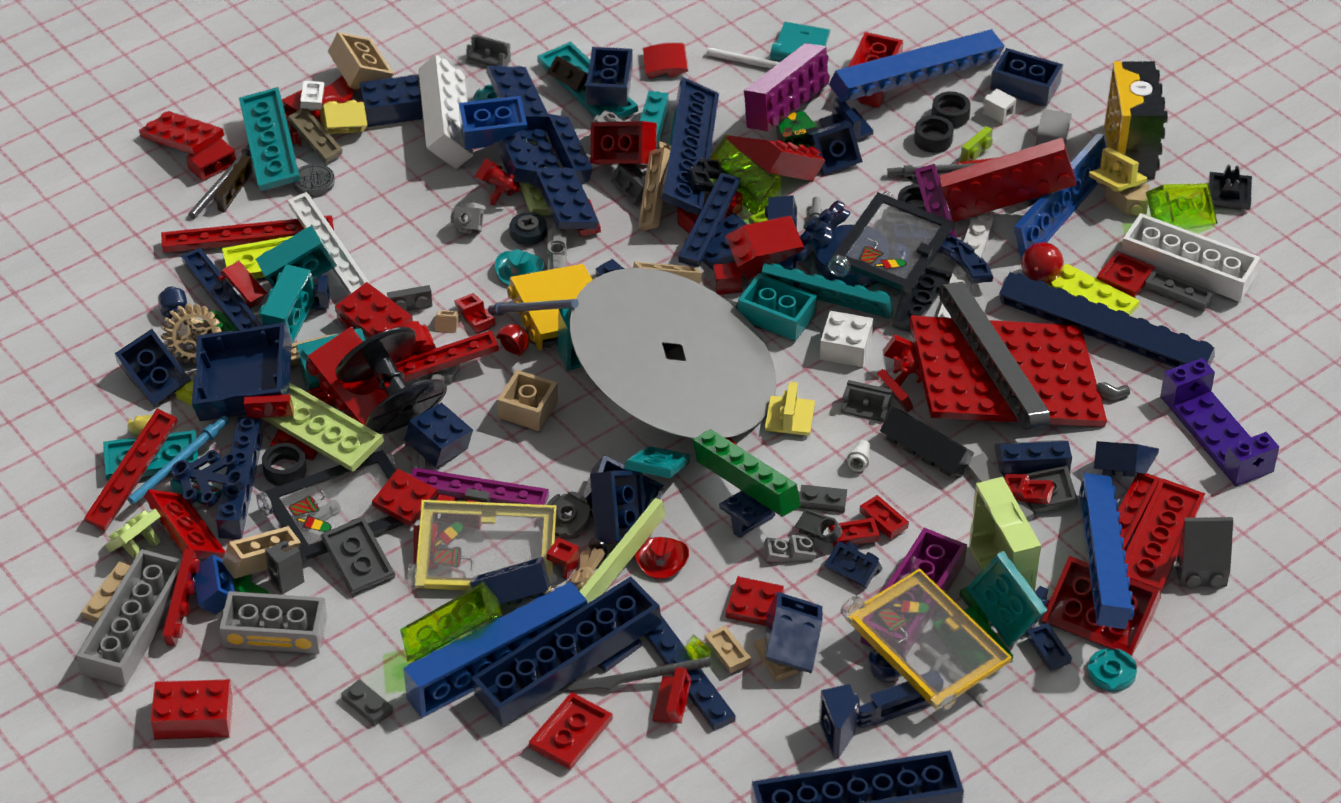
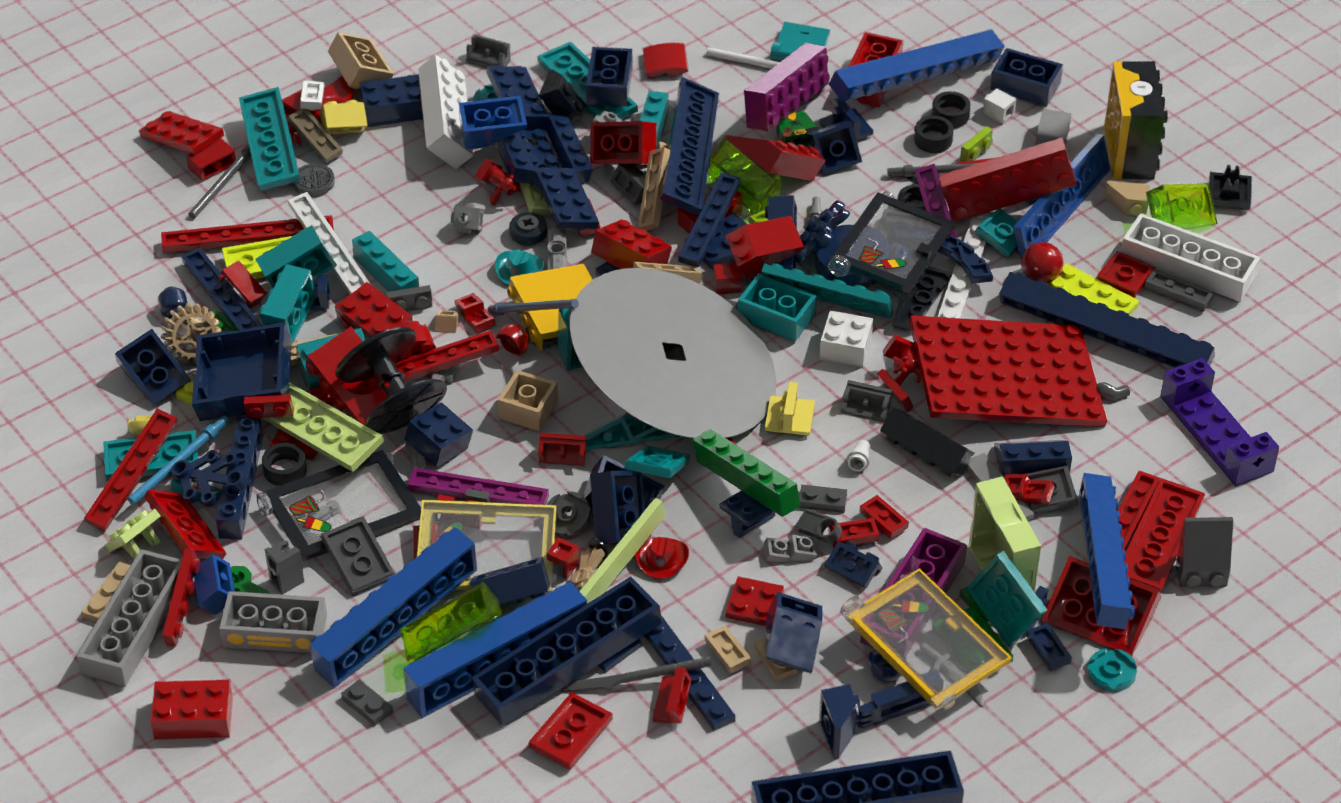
(233, 183): dark brown plate -> none
(248, 554): tan brick -> none
(382, 263): none -> teal brick
(393, 606): none -> blue brick
(403, 497): red plate -> none
(561, 97): none -> black slope
(562, 449): none -> red hinge
(568, 73): dark brown plate -> none
(624, 431): none -> teal wedge
(625, 244): none -> red brick
(696, 648): clear neon green plate -> none
(702, 171): black tile -> none
(994, 356): dark grey beam -> none
(999, 232): none -> teal tile
(1117, 171): light yellow bracket -> none
(1124, 458): dark blue slope -> none

